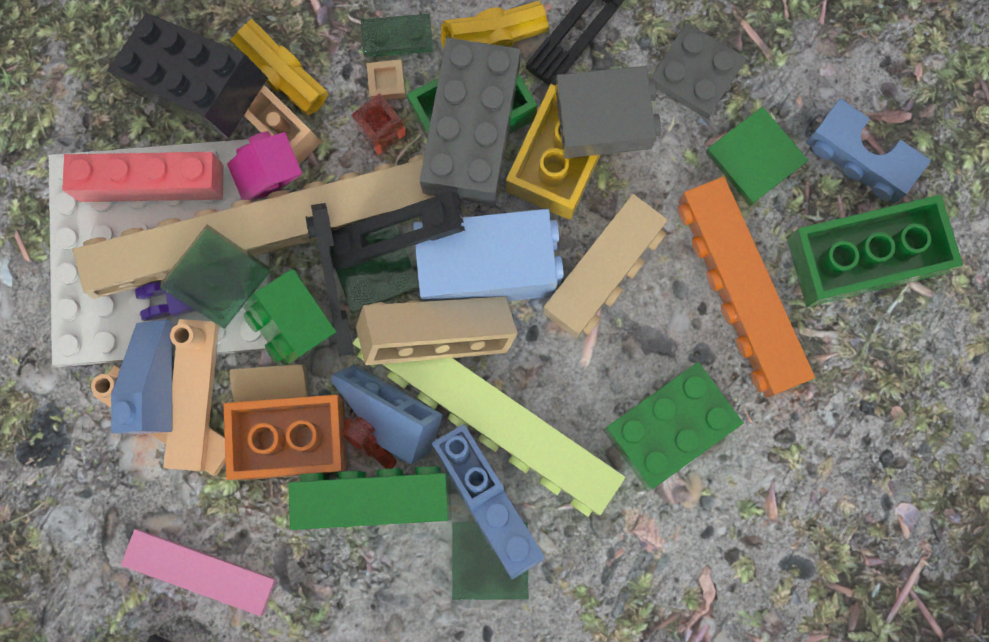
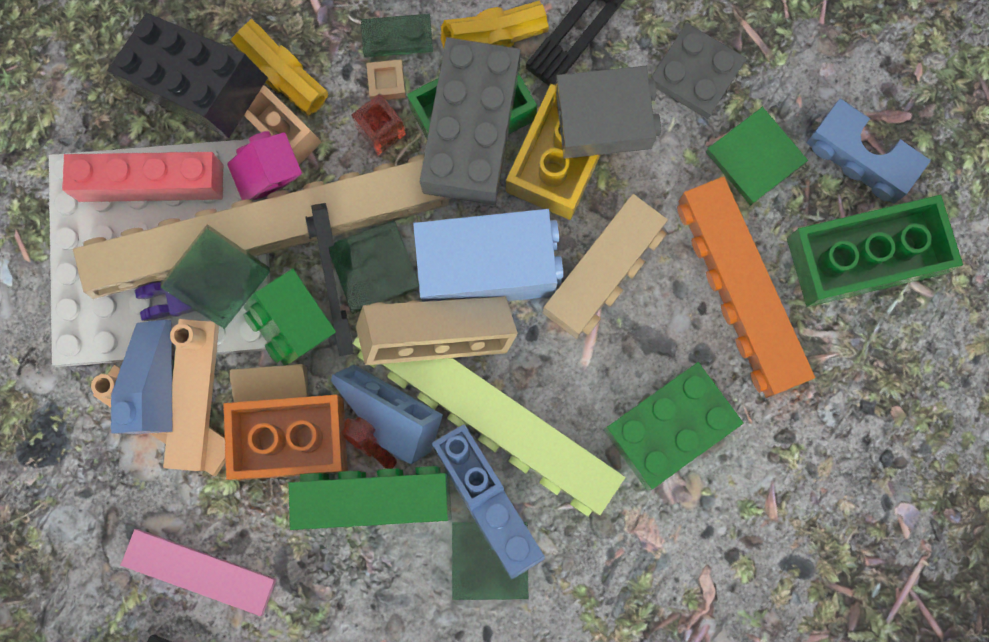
(439, 219): black container -> none

